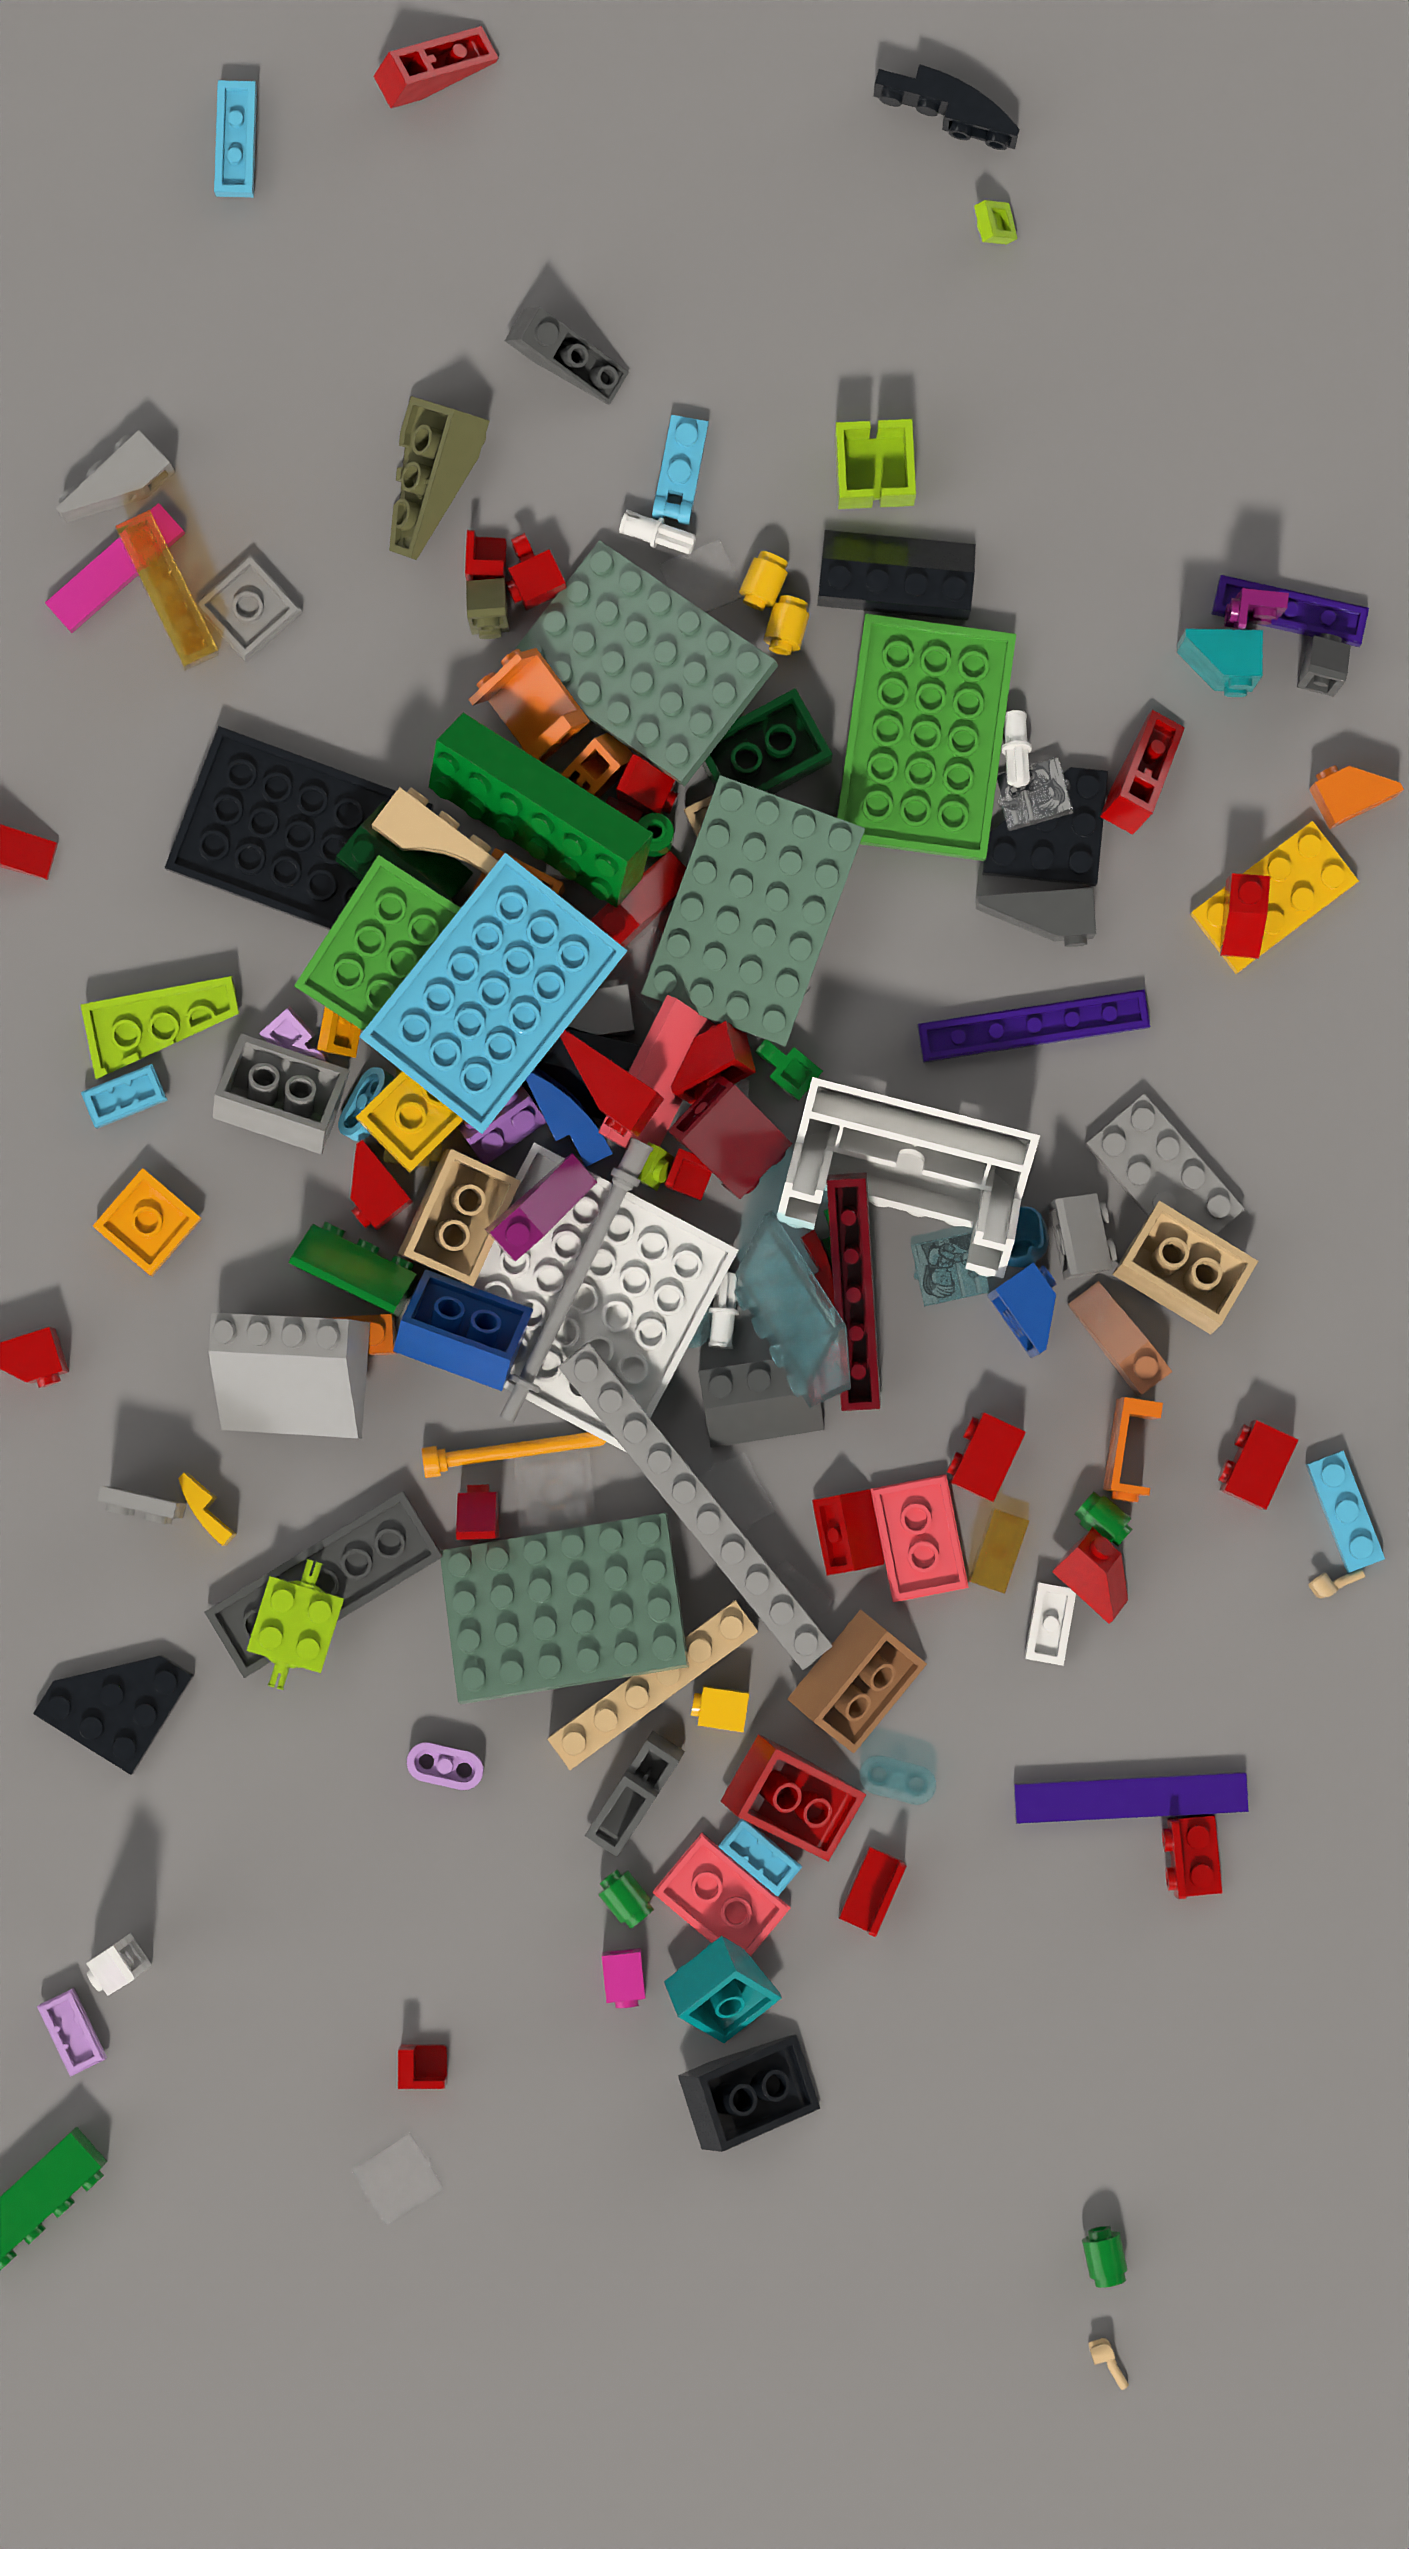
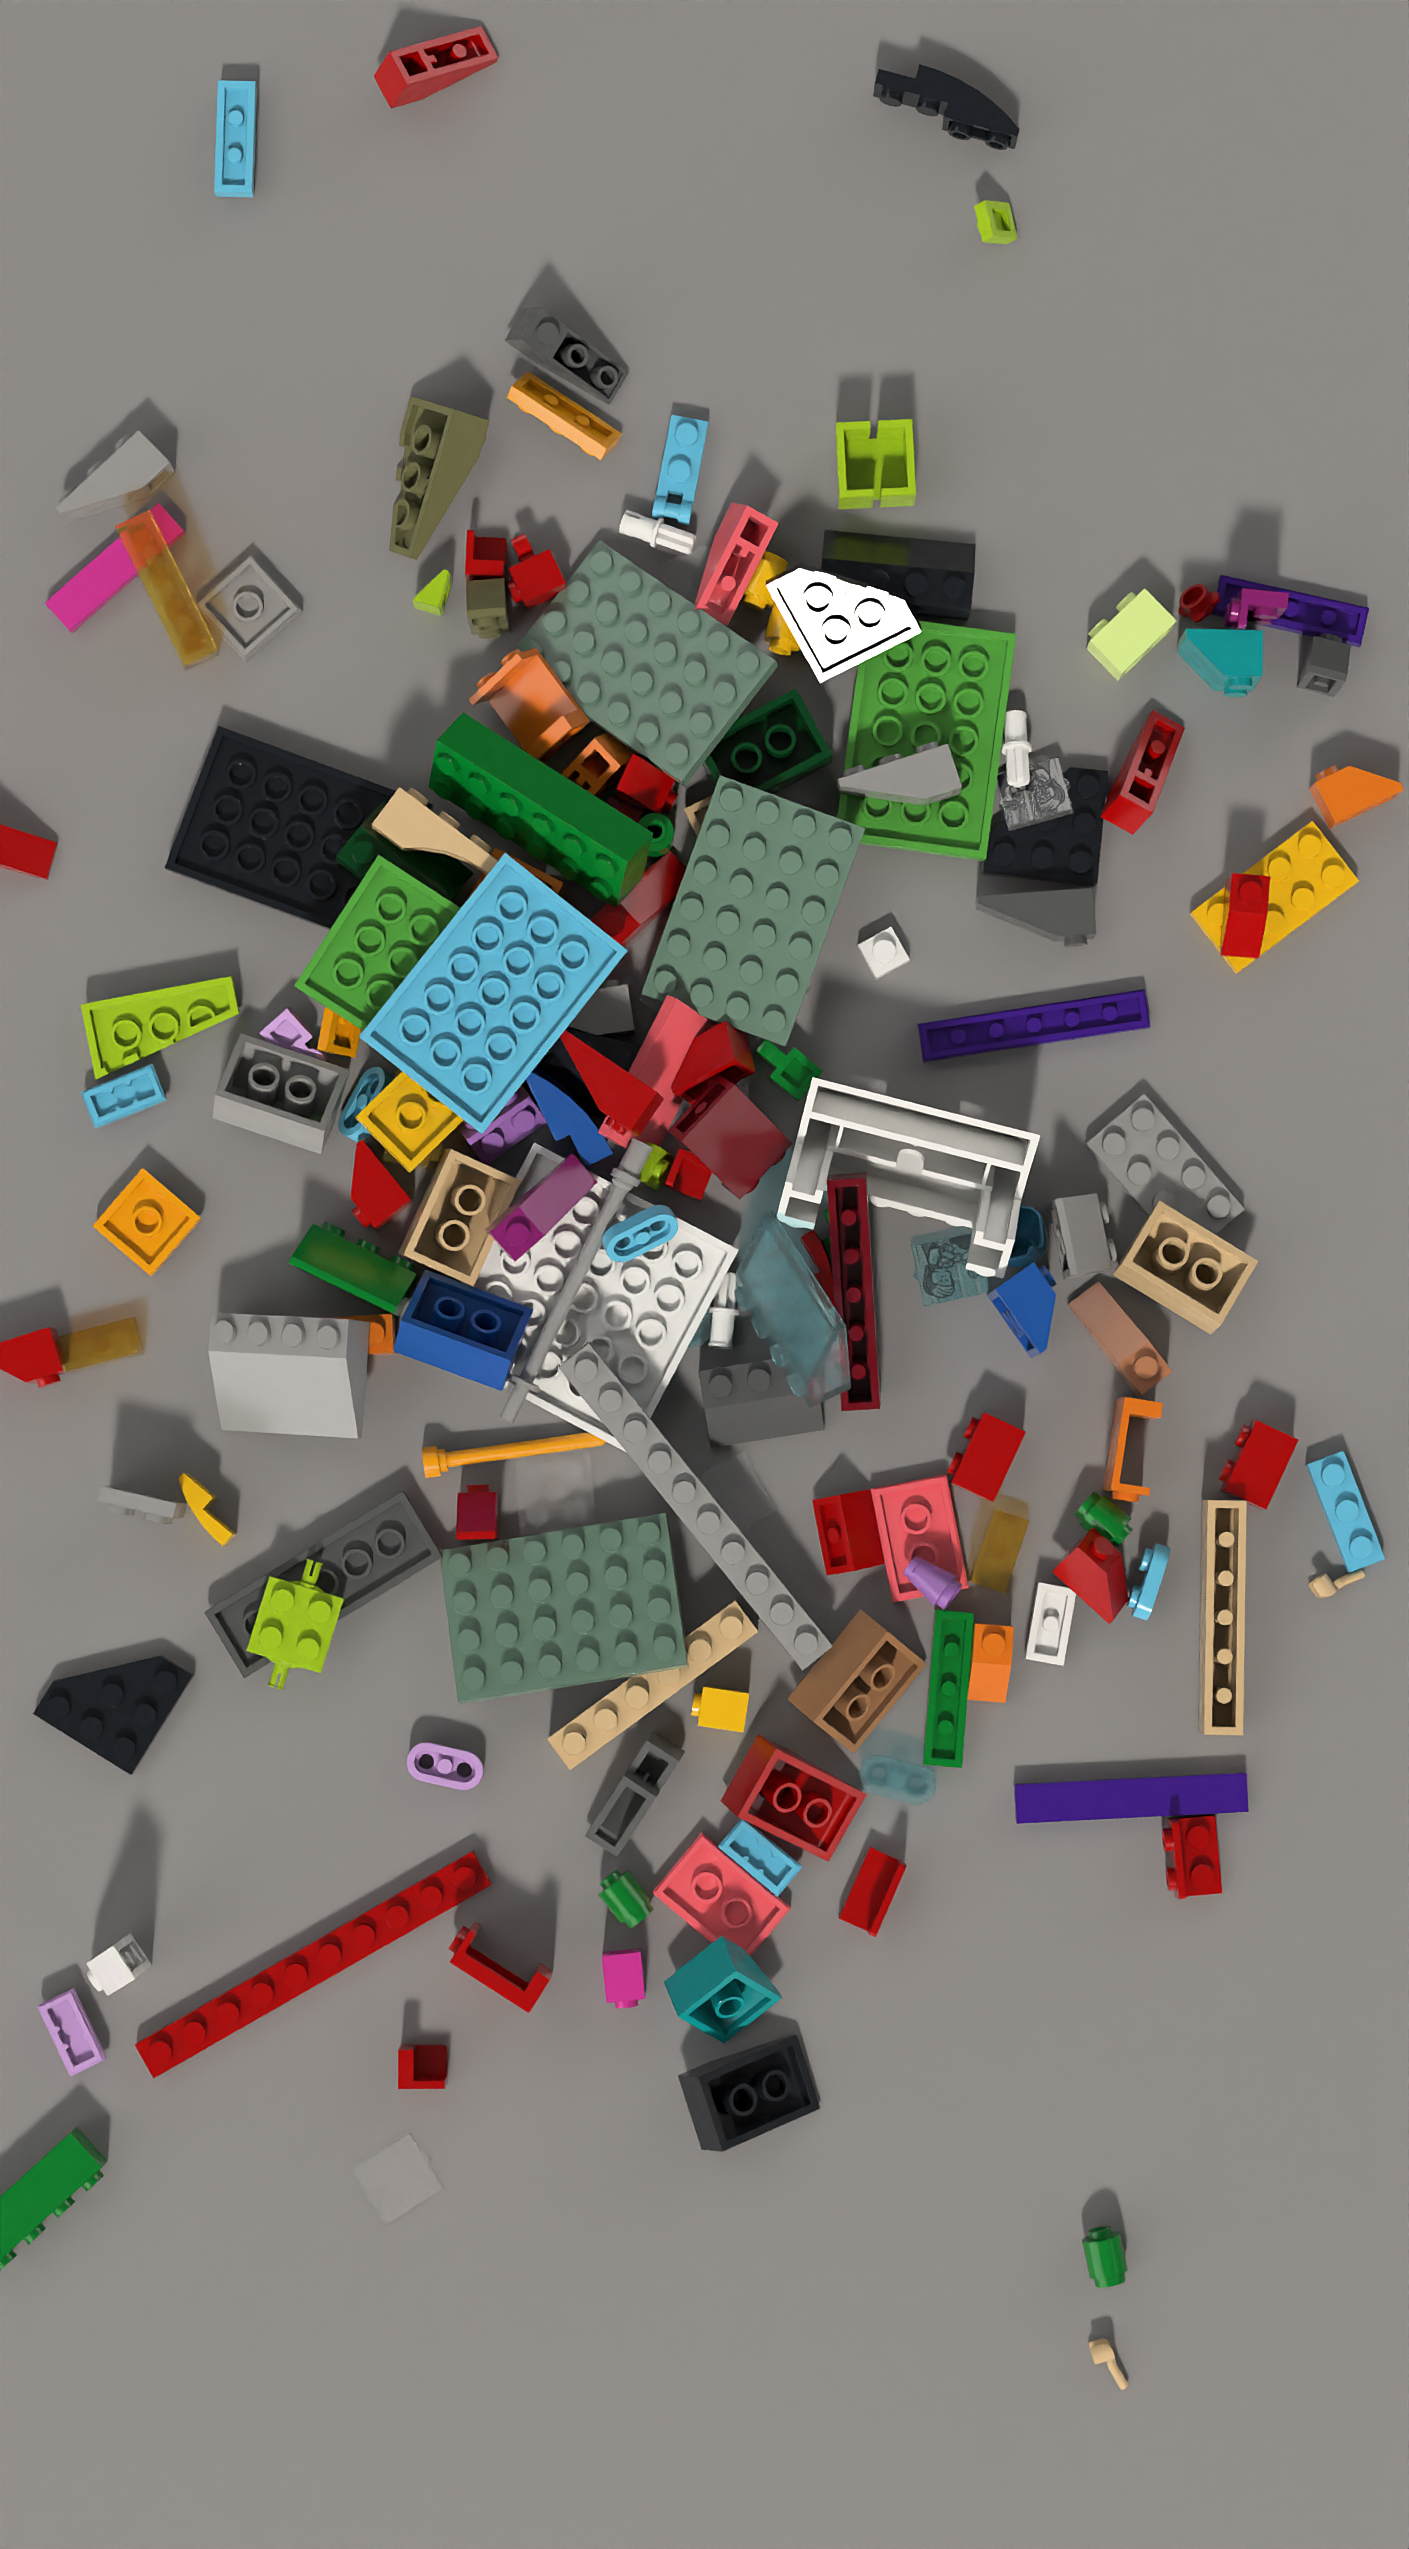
(101, 1345): none -> clear yellow panel
(313, 1964): none -> red plate
(435, 594): none -> lime slope
(494, 1975): none -> red panel
(564, 415): none -> light orange plate
(640, 1233): none -> medium azure plate
(733, 560): none -> coral slope
(840, 618): none -> plate
(883, 953): none -> white plate
(912, 779): none -> light grey slope
(933, 1582): none -> medium lavender cone
(948, 1688): none -> green plate
(990, 1662): none -> orange slope
(1130, 634): none -> yellowish green brick
(1153, 1564): none -> medium azure plate
(1197, 603): none -> red plate
(1222, 1617): none -> tan brick

